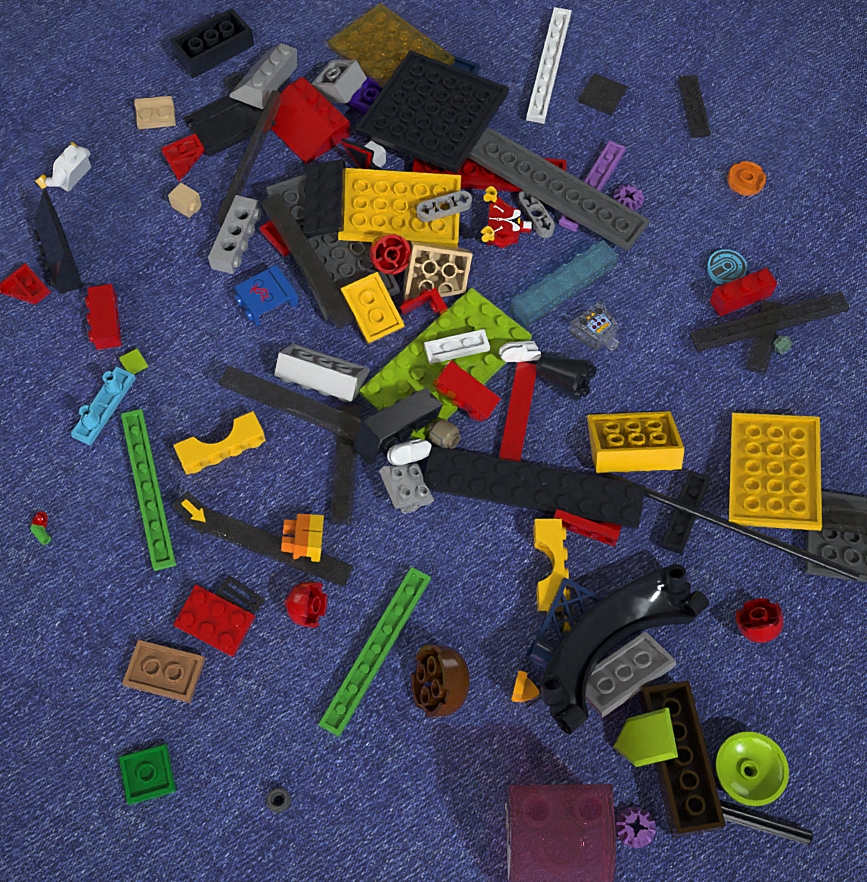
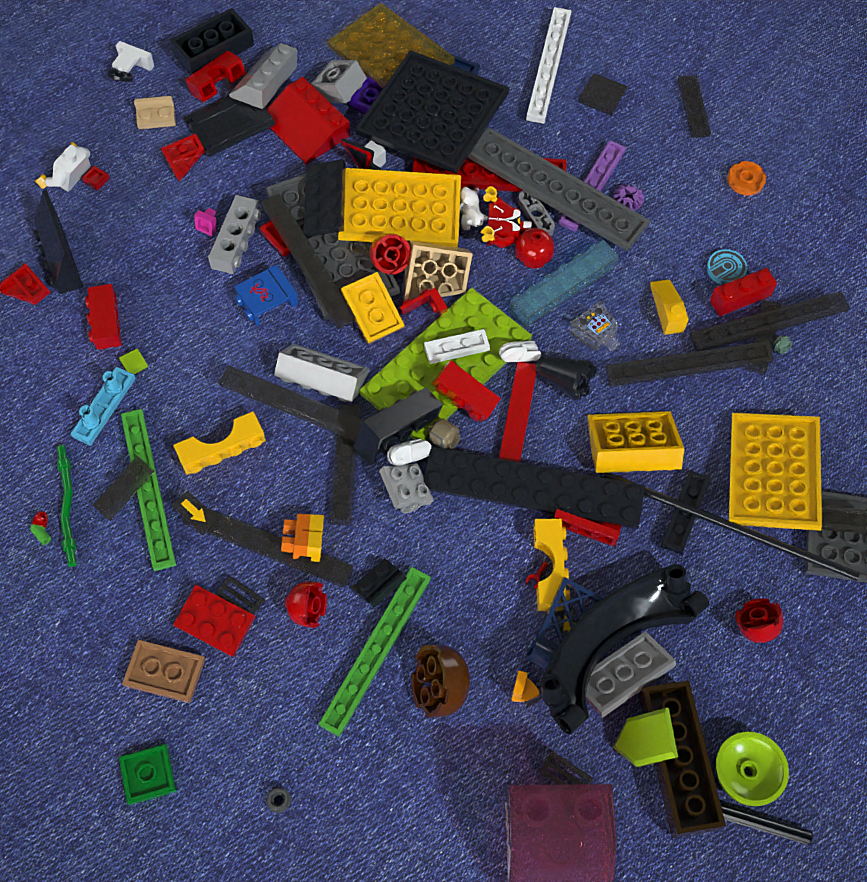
(68, 544): none -> green bar
(95, 178): none -> red tile
(123, 488): none -> clear smoke plate
(127, 58): none -> white piece
(185, 200): tan brick -> none
(202, 82): none -> red arch
(206, 221): none -> dark pink tile
(250, 154): clear smoke tile -> none
(379, 583): none -> black plate
(459, 207): light grey beam -> none
(470, 209): none -> white animal
(534, 248): none -> red cylinder
(537, 575): none -> red hand
(554, 756): none -> clear smoke tile
(627, 833): medium lavender gear -> none
(669, 307): none -> yellow slope
(689, 363): none -> clear smoke plate

